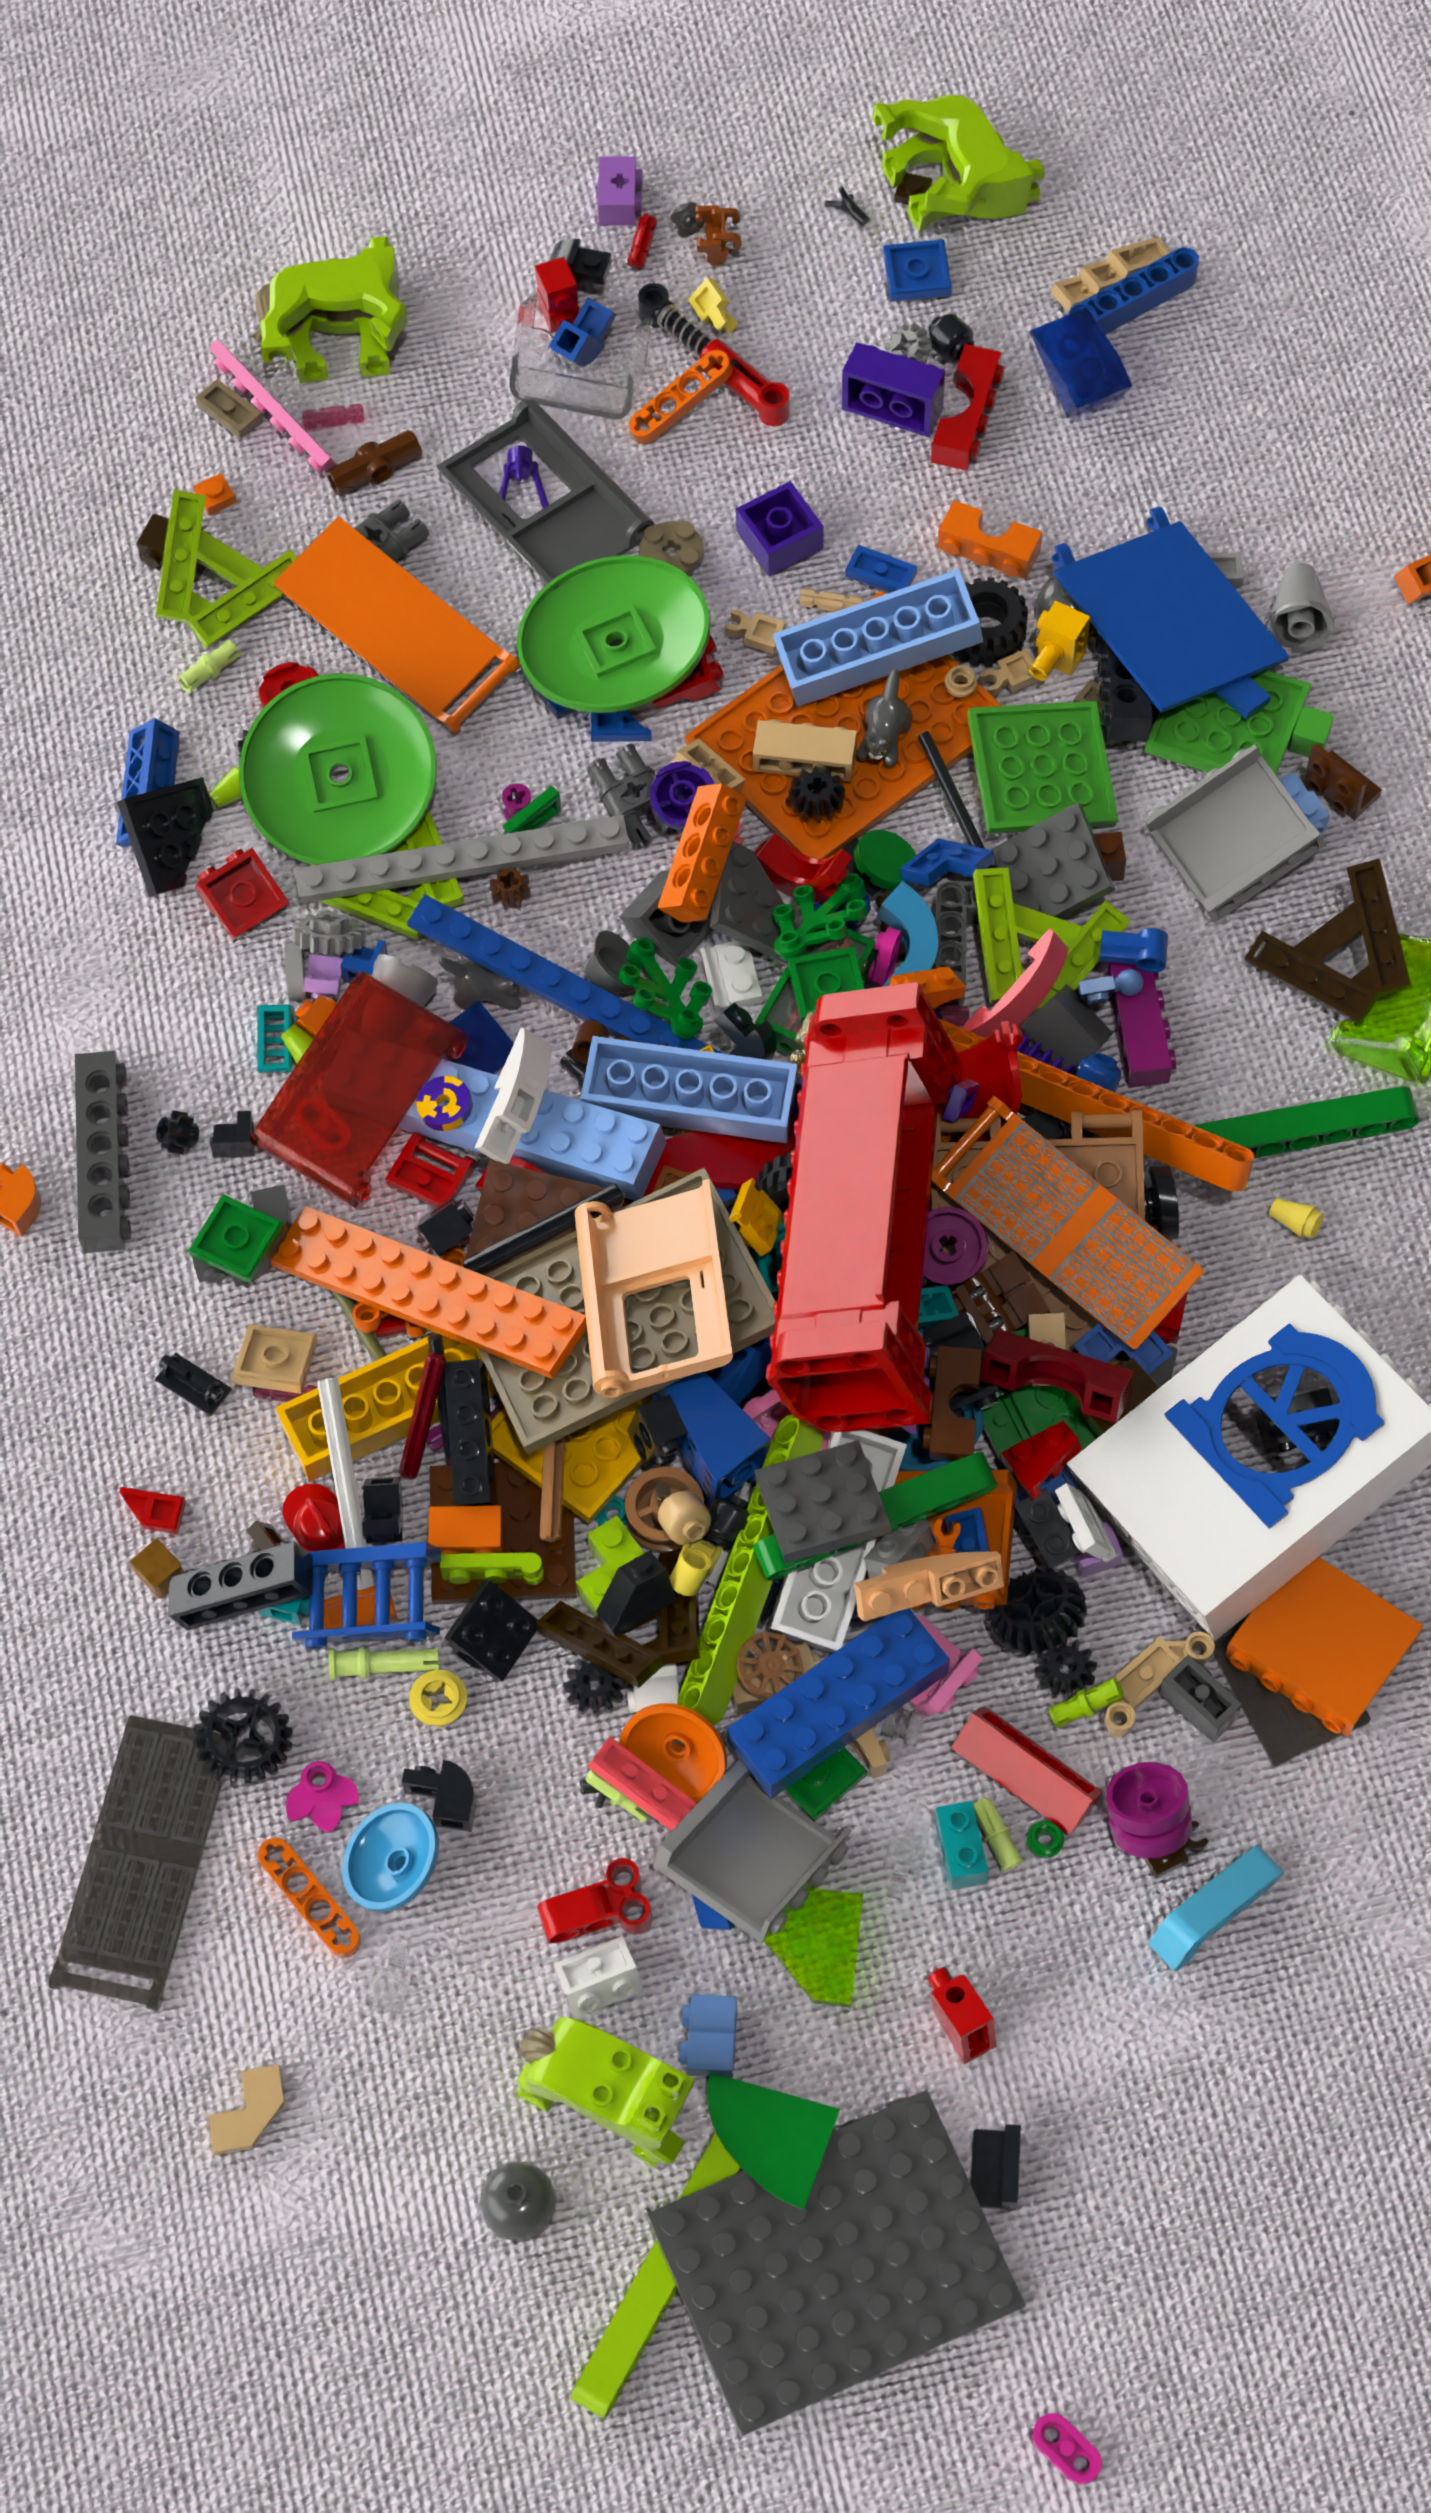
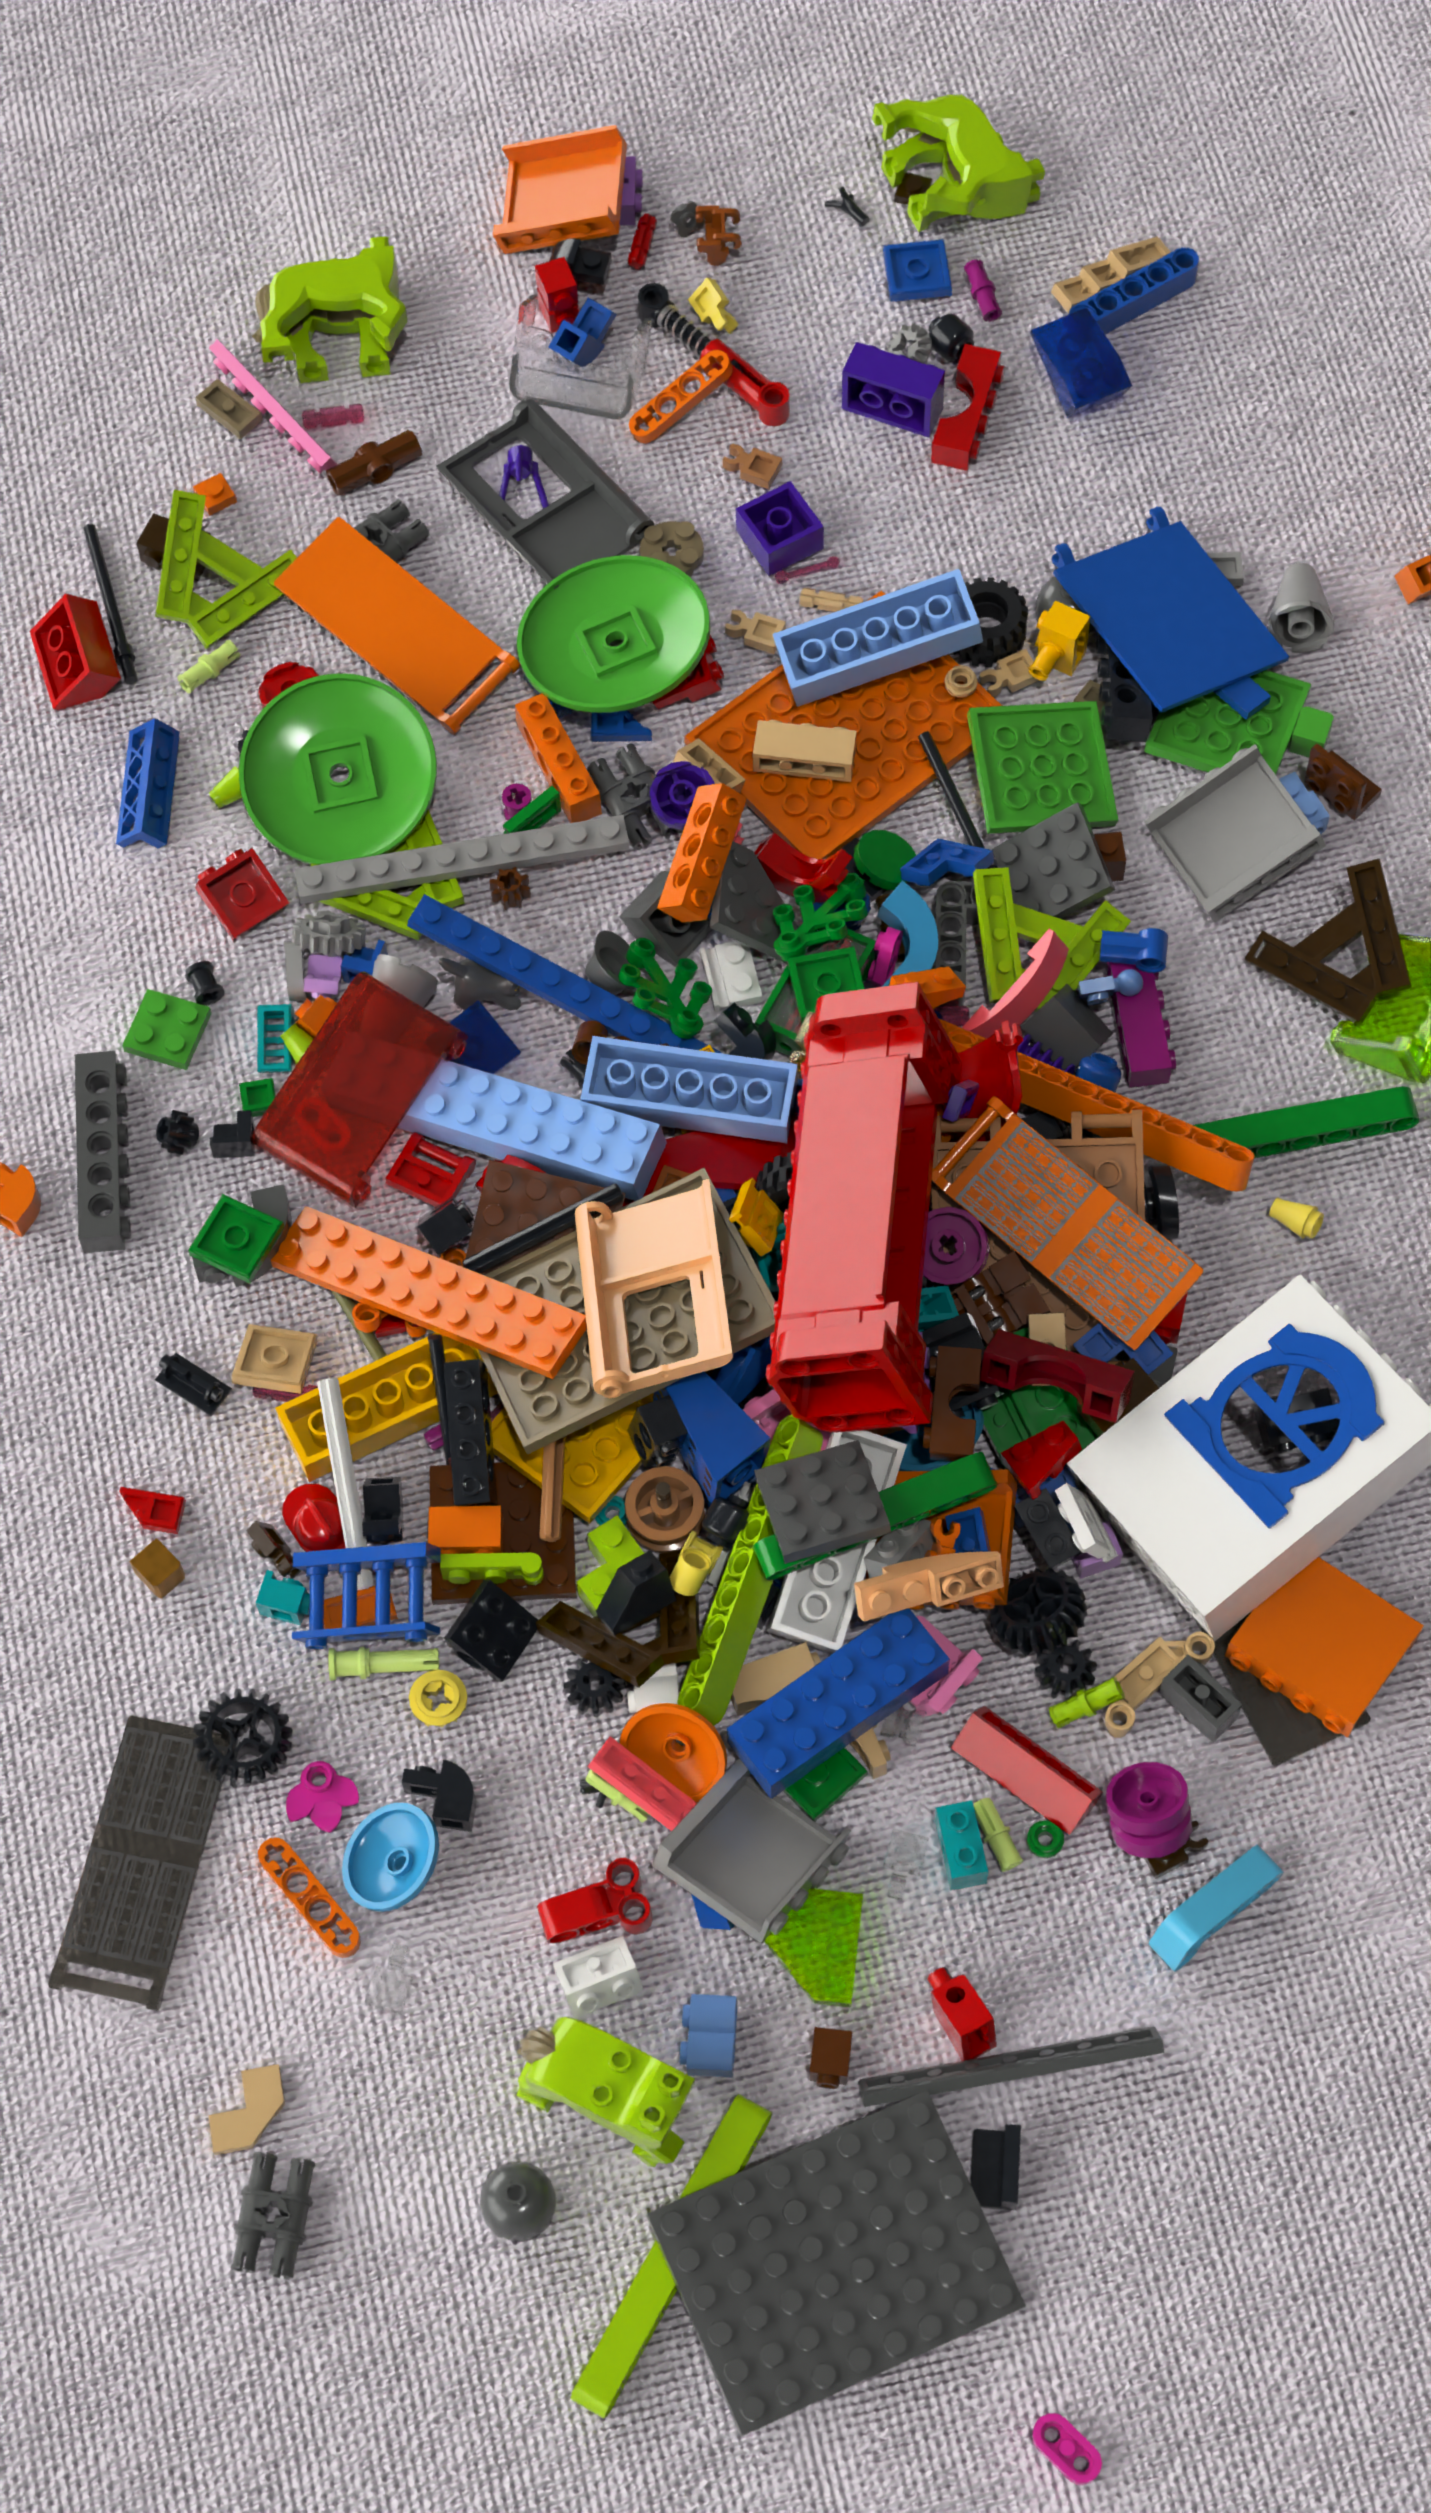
(74, 652): none -> red slope
(123, 651): none -> black bar
(166, 831): black plate -> none
(167, 1029): none -> bright green plate
(204, 983): none -> black bush
(240, 1585): black brick -> none
(257, 1096): none -> green tile
(260, 2199): none -> dark grey pin
(422, 1415): dark red axle -> none
(439, 1090): piece -> none
(519, 1096): white slope -> none
(558, 758): none -> orange brick
(562, 189): none -> orange panel
(684, 1517): tan head -> none
(755, 467): none -> medium nougat plate
(768, 1665): medium nougat wheel -> none
(771, 2135): green sticker -> none
(783, 576): none -> clear pink hinge
(817, 794): black gear -> none
(830, 2057): none -> reddish brown brick
(880, 570): blue plate -> none
(886, 719): dark grey animal -> none
(983, 290): none -> magenta pin
(1011, 552): orange arch -> none
(1011, 2066): none -> dark grey tile

